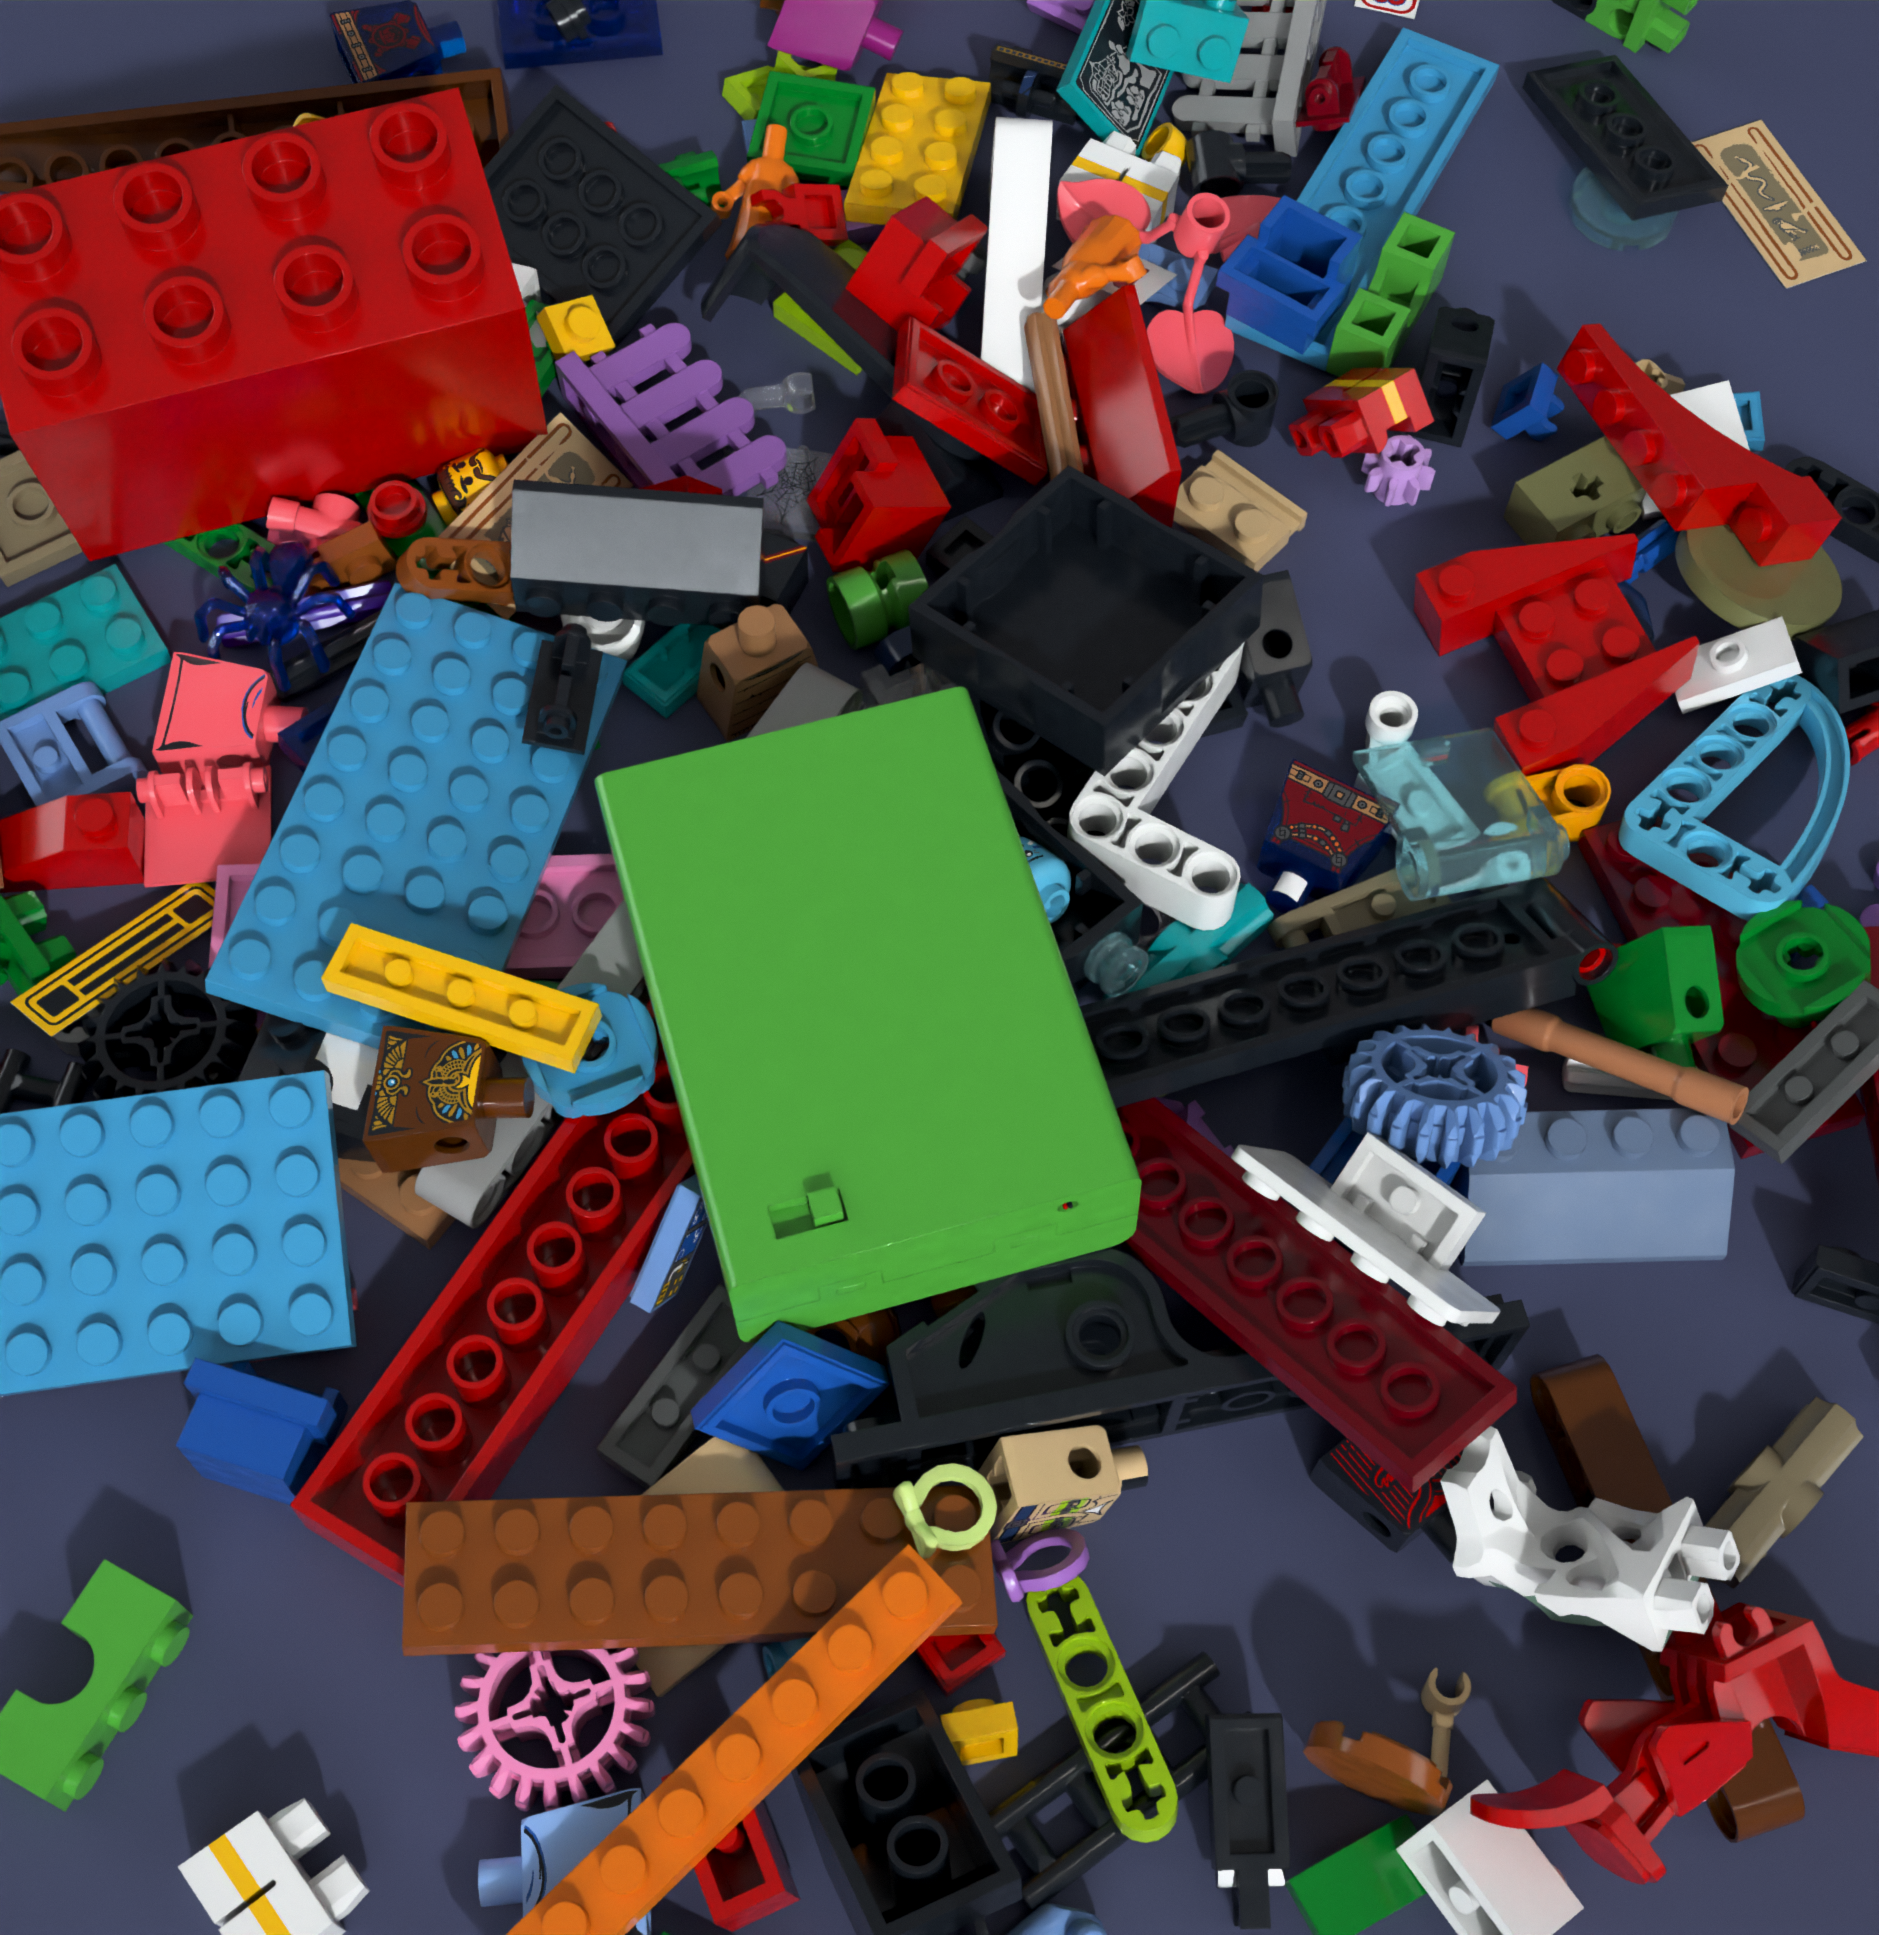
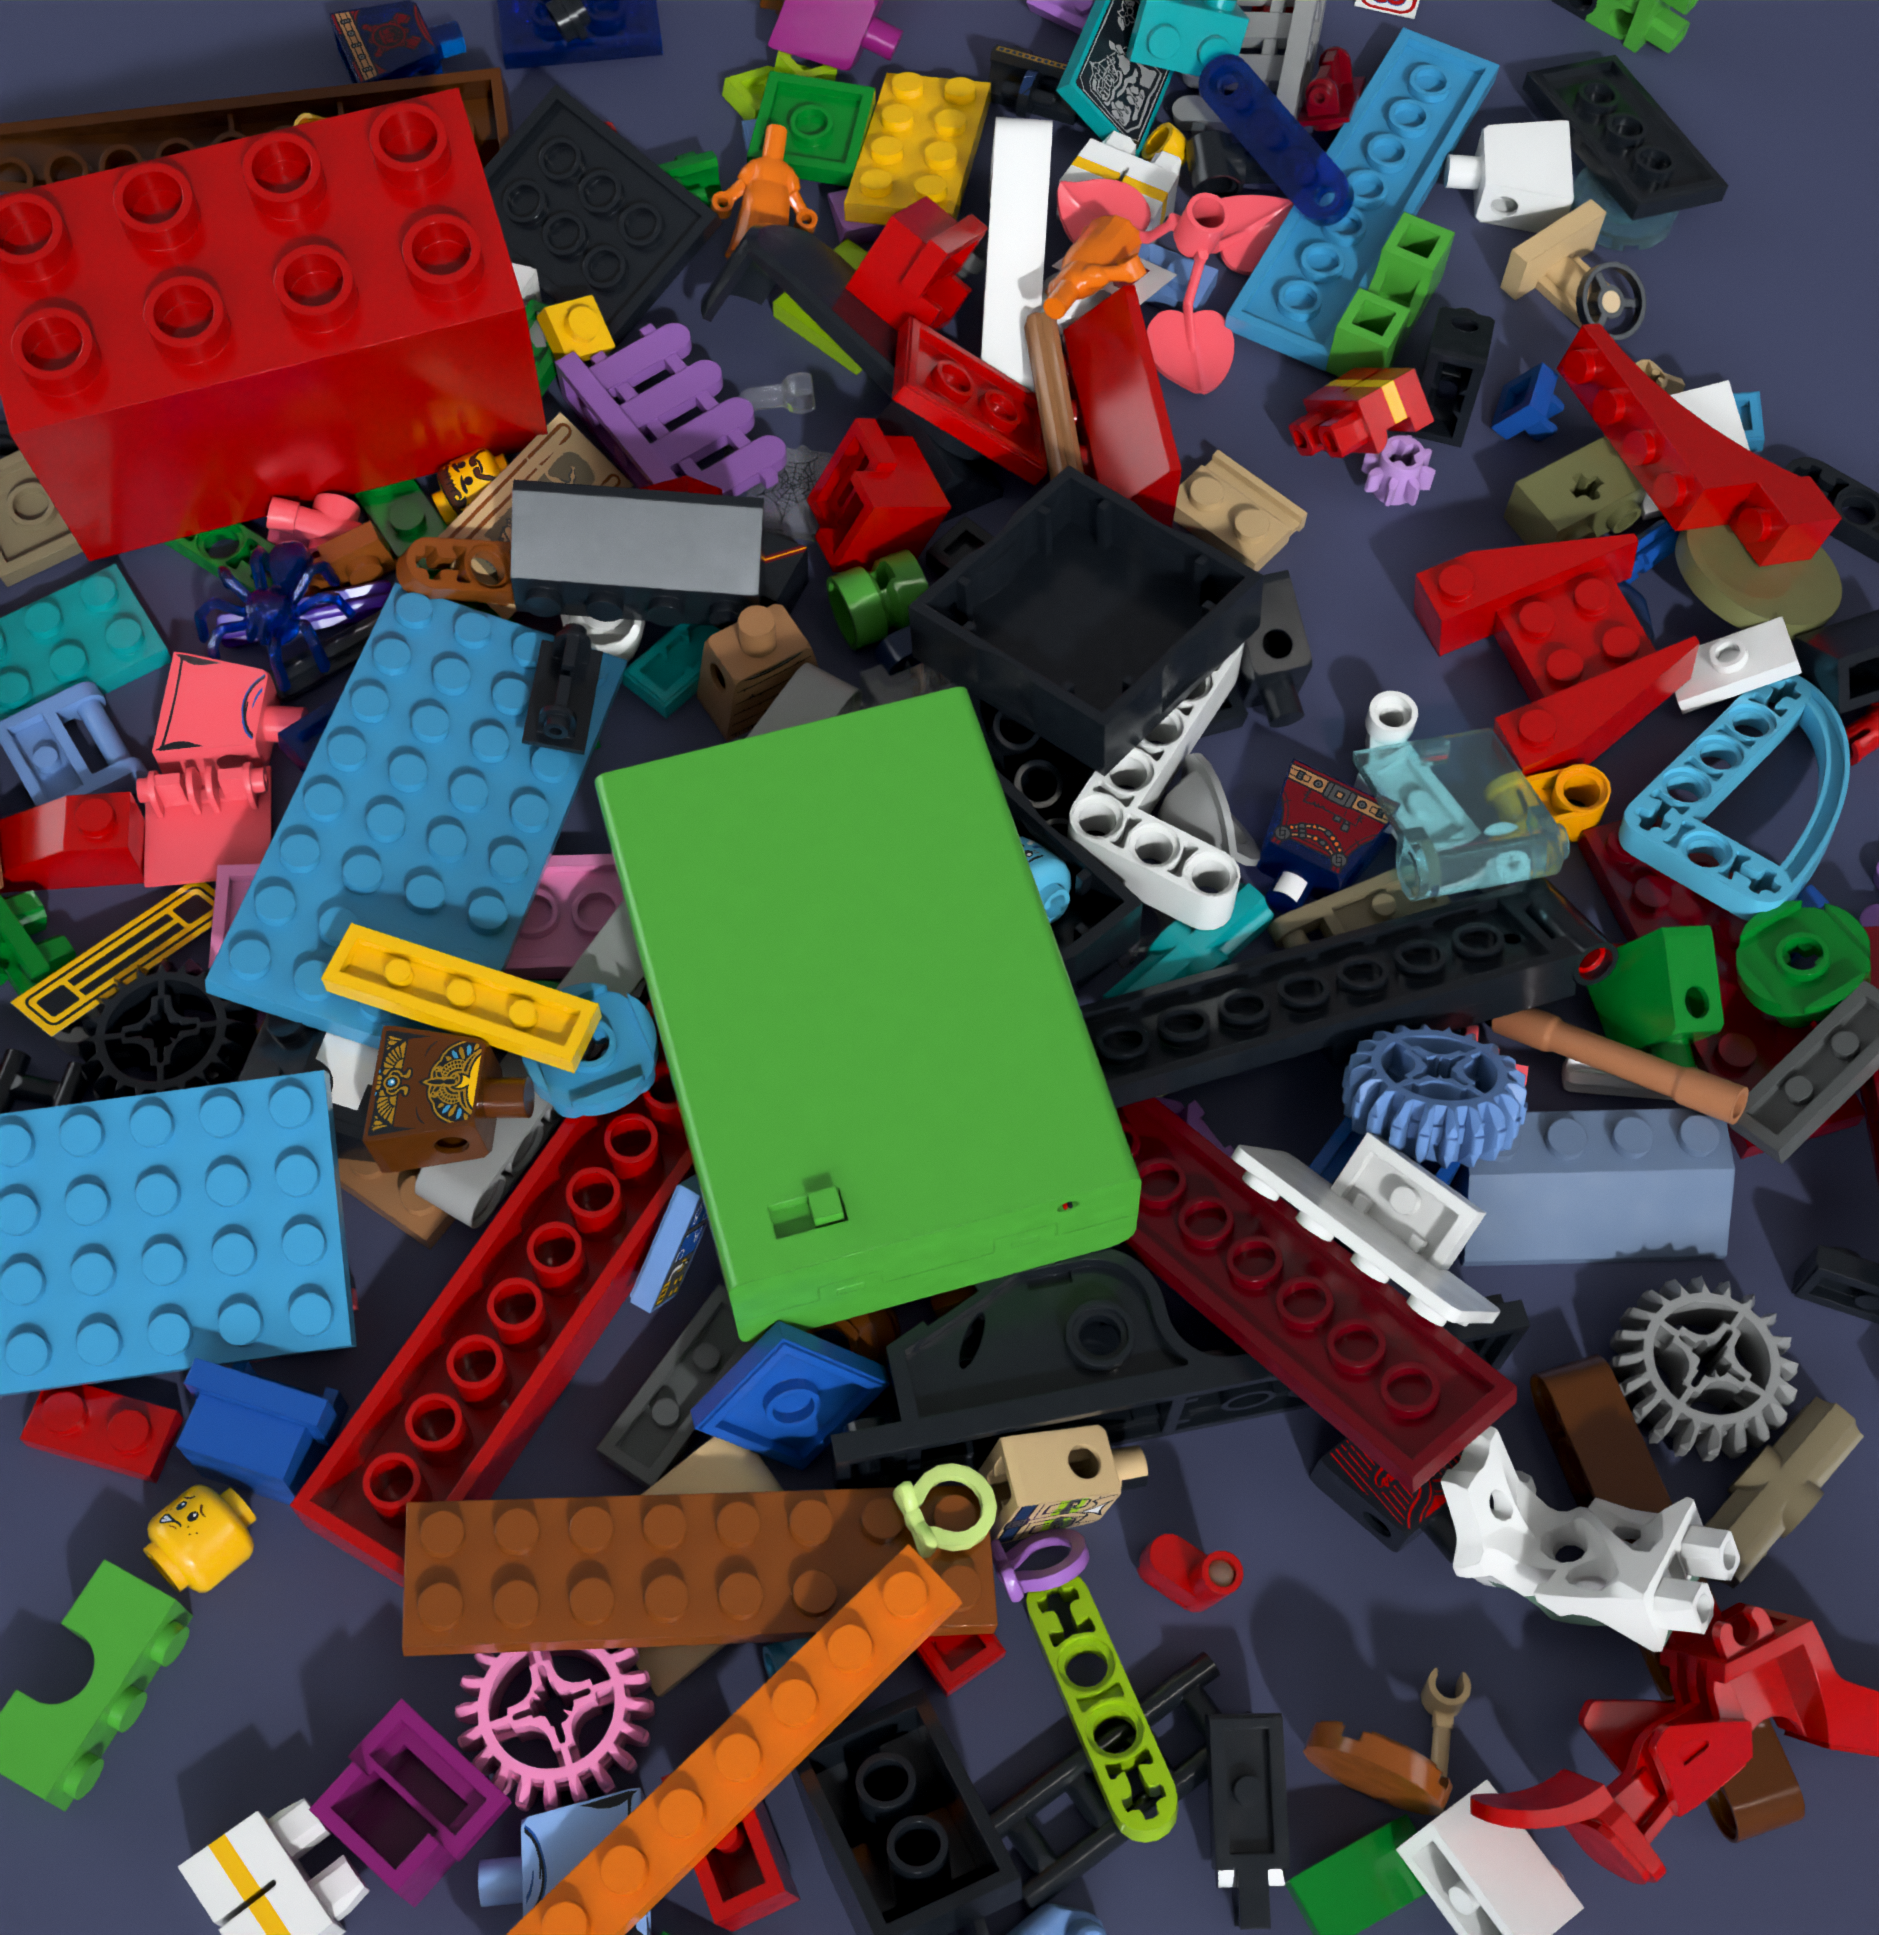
(103, 1430): none -> red plate
(200, 1538): none -> yellow head
(396, 509): red plate -> none
(409, 1803): none -> magenta plate
(808, 208): red plate -> none
(982, 1730): yellow plate -> none
(1116, 964): clear light blue bush -> none
(1188, 1574): none -> red piece
(1202, 810): none -> light grey helmet
(1238, 413): black axle -> none
(1276, 140): none -> clear blue plate
(1291, 274): blue plate -> none
(1517, 174): none -> white torso
(1555, 268): none -> tan piece
(1752, 1393): none -> light grey gear
(1777, 206): sticker -> none

